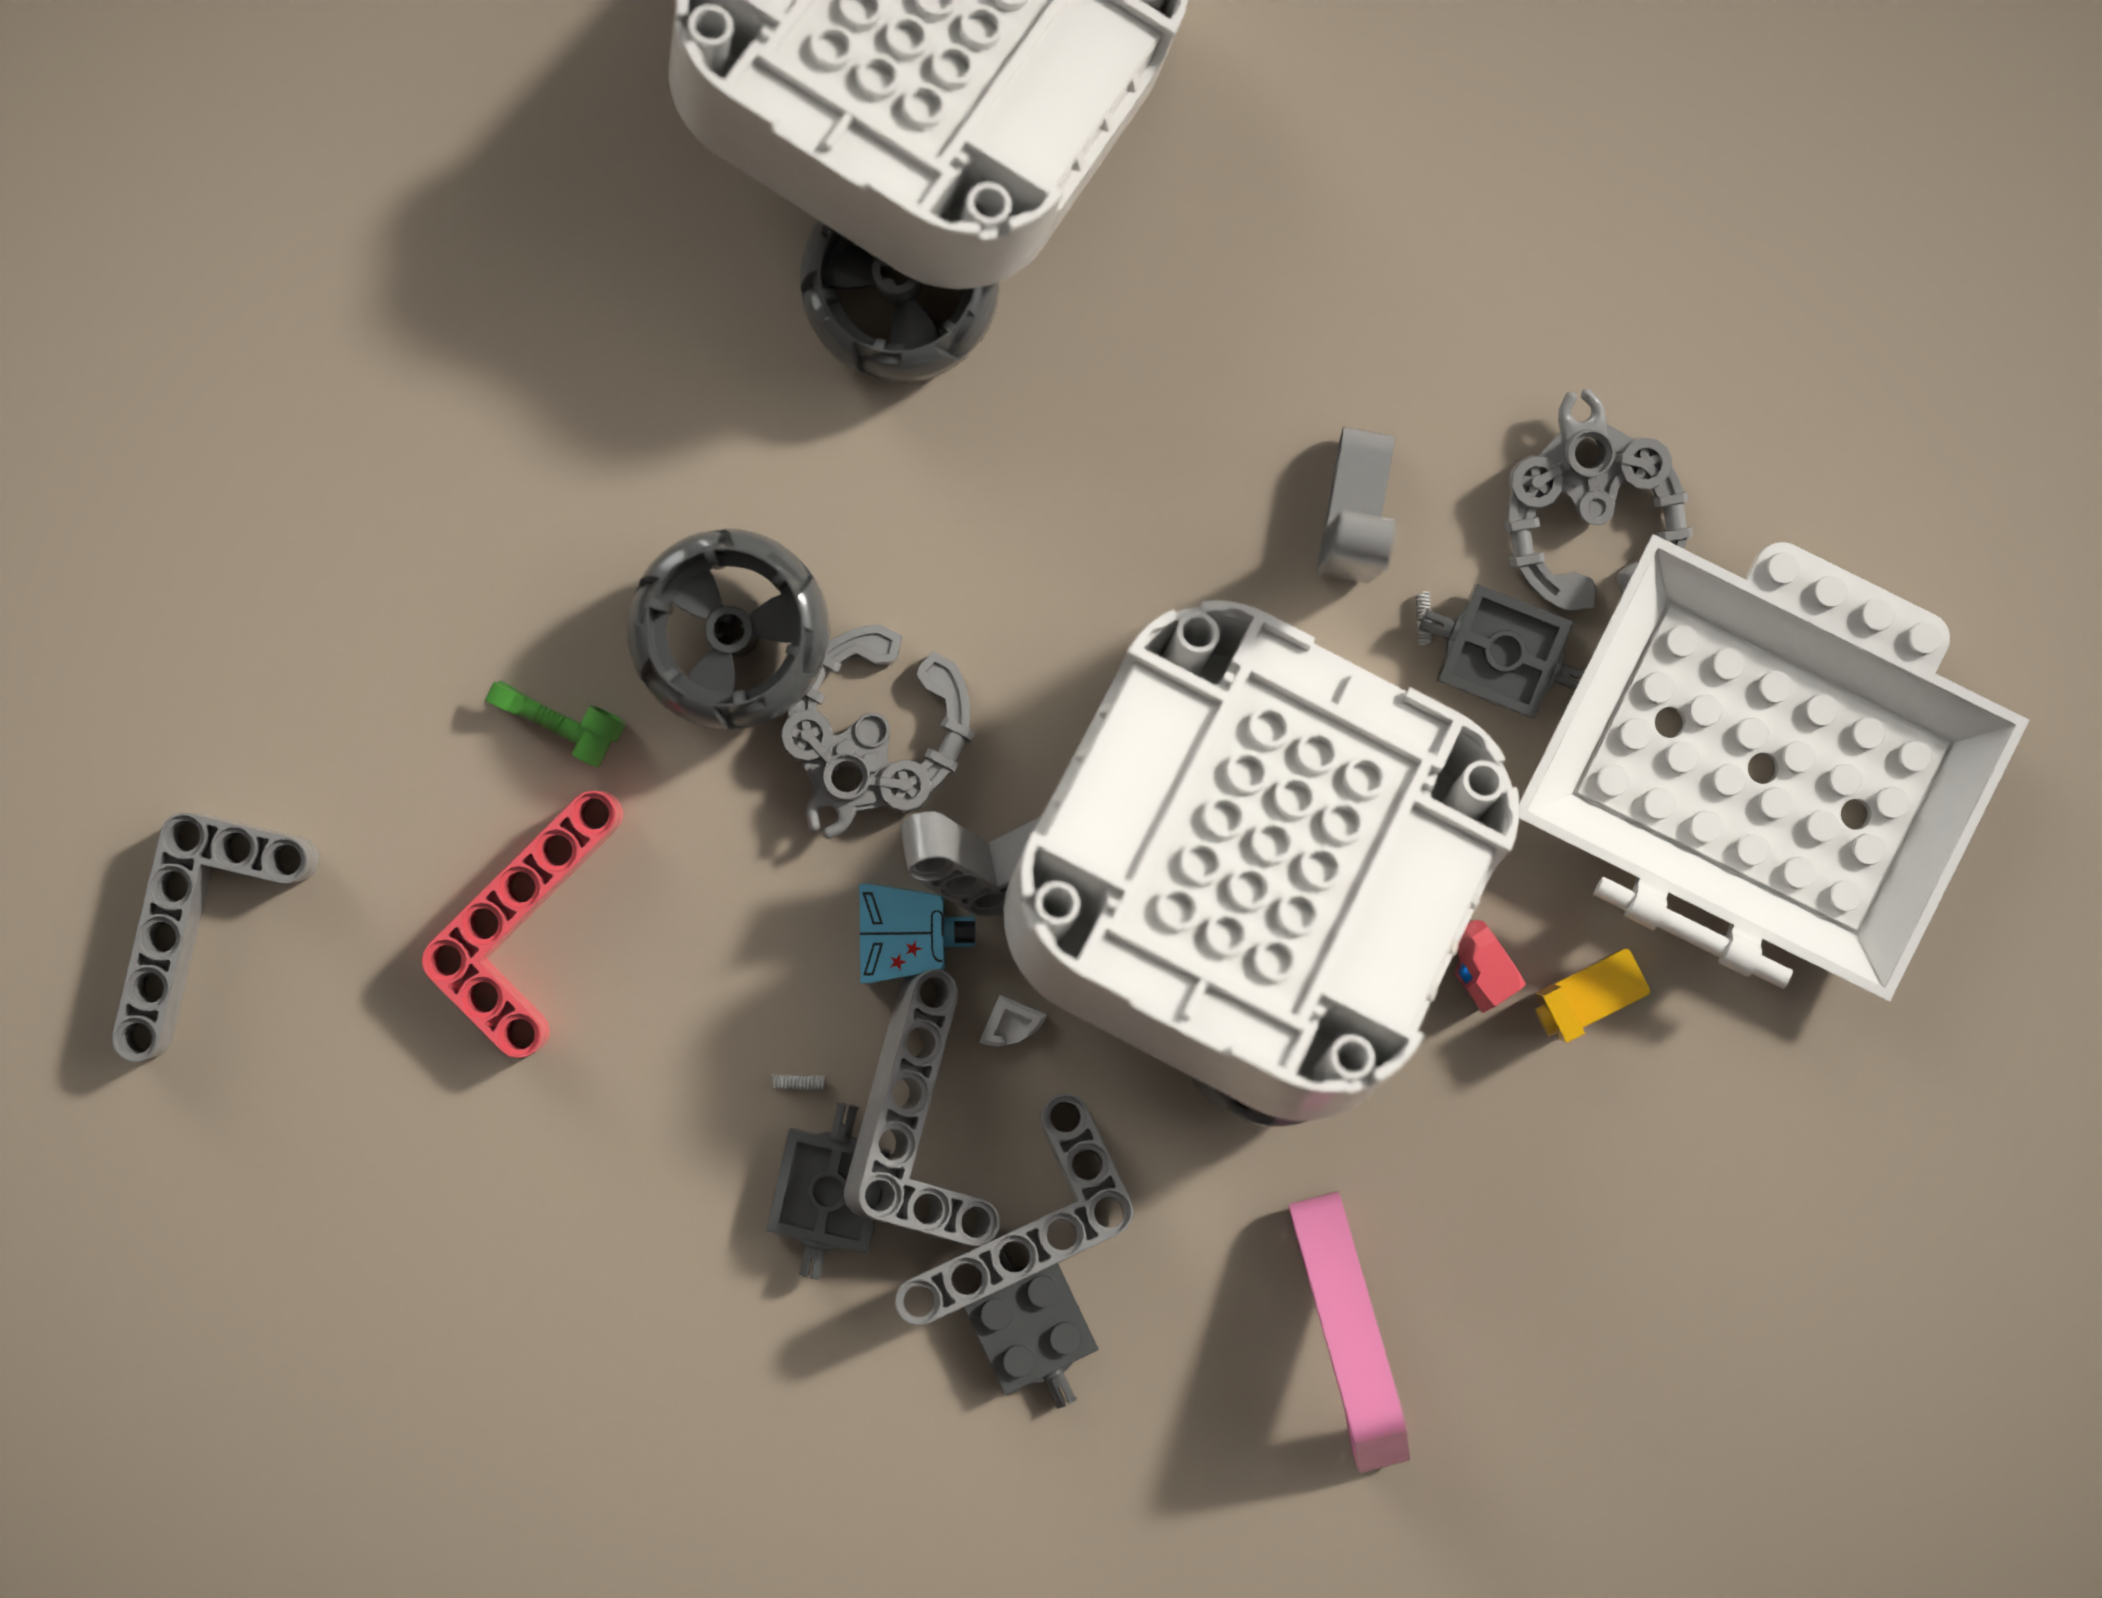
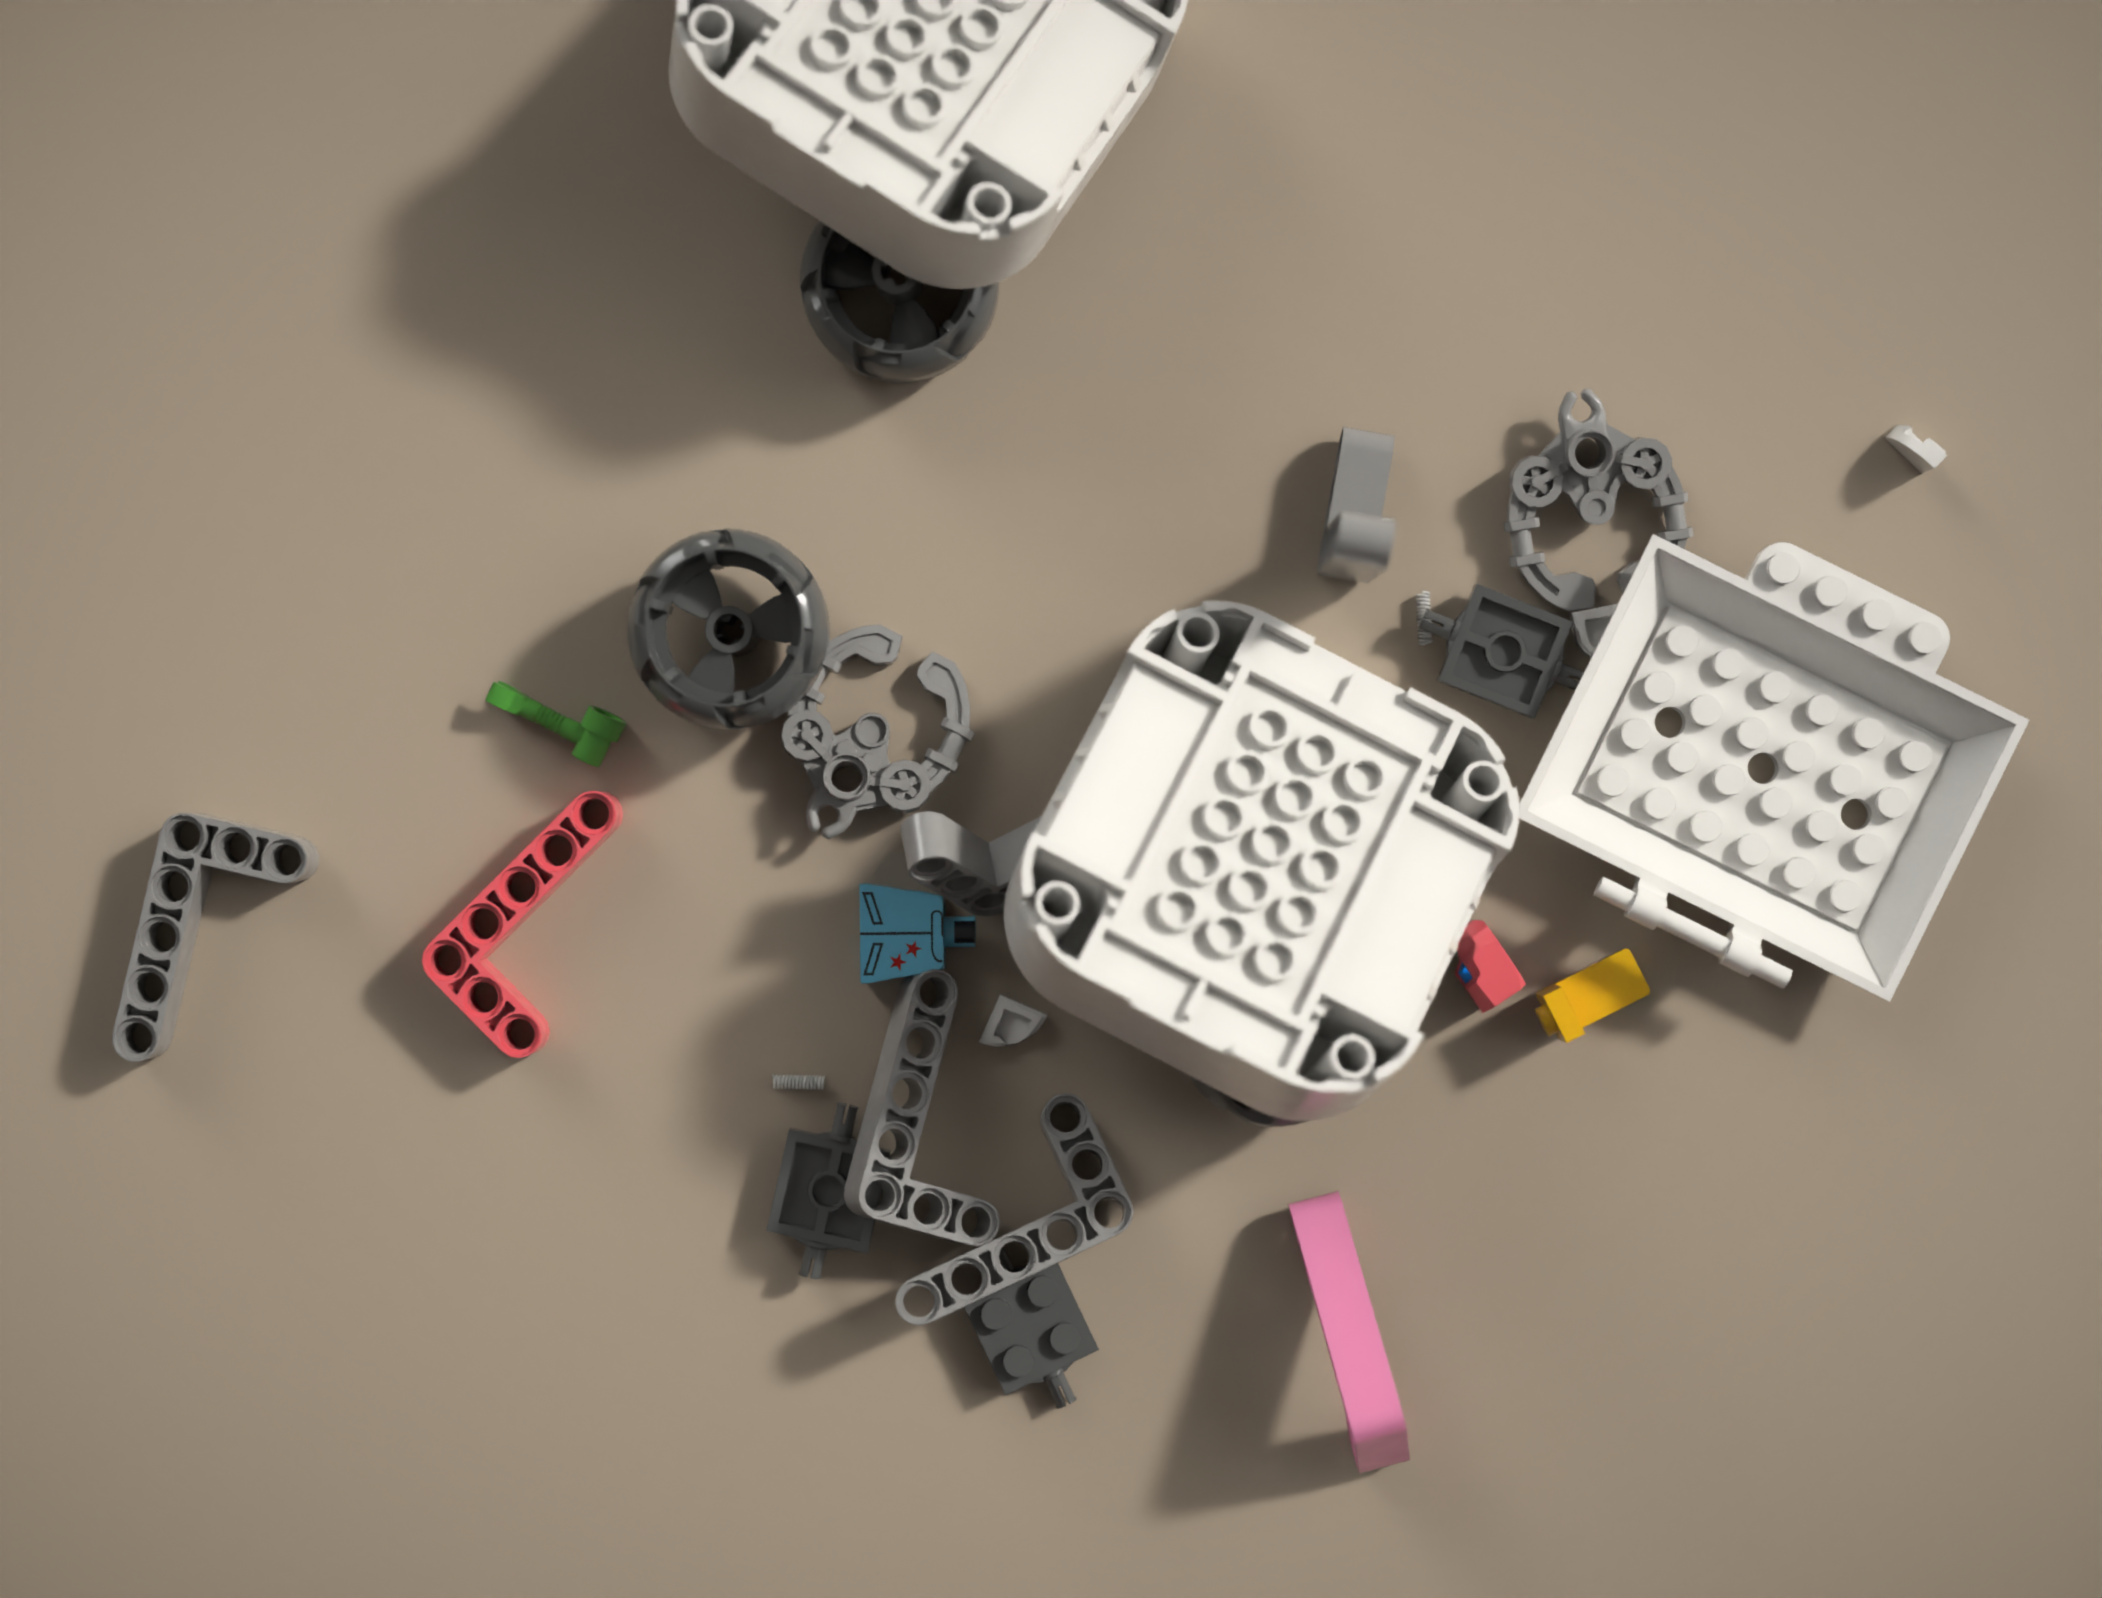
(1589, 627): none -> white tile
(1920, 454): none -> white tile

